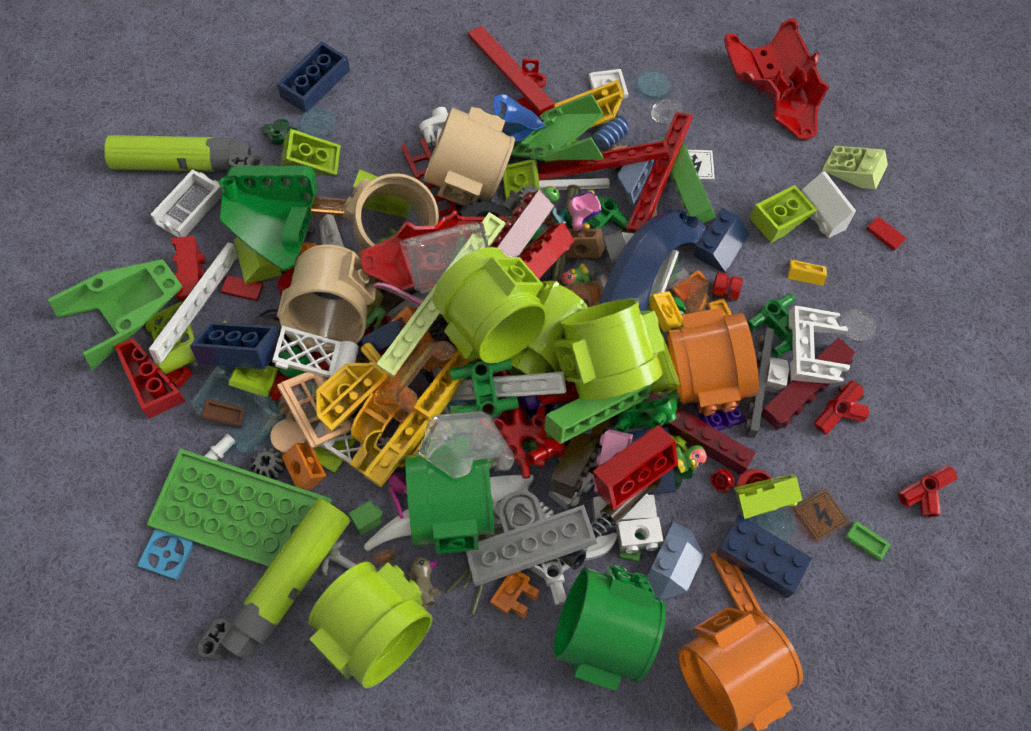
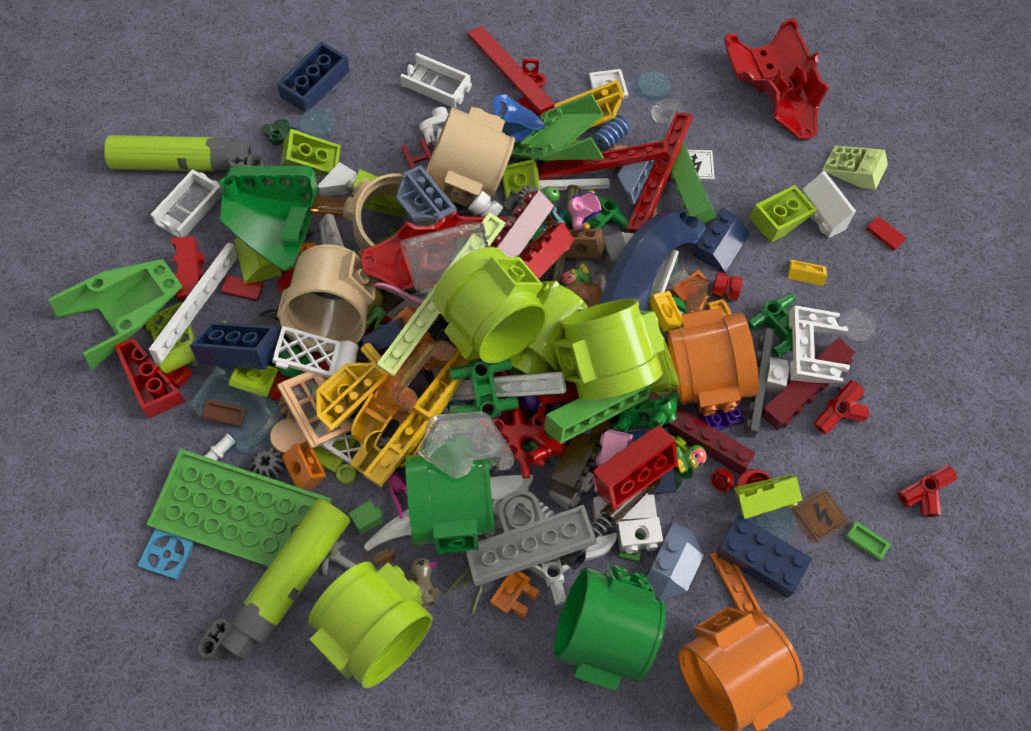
(338, 181): none -> white slope
(346, 474): none -> lime tile
(423, 197): none -> sand blue wedge
(436, 81): none -> white door
(482, 206): none -> white wheel

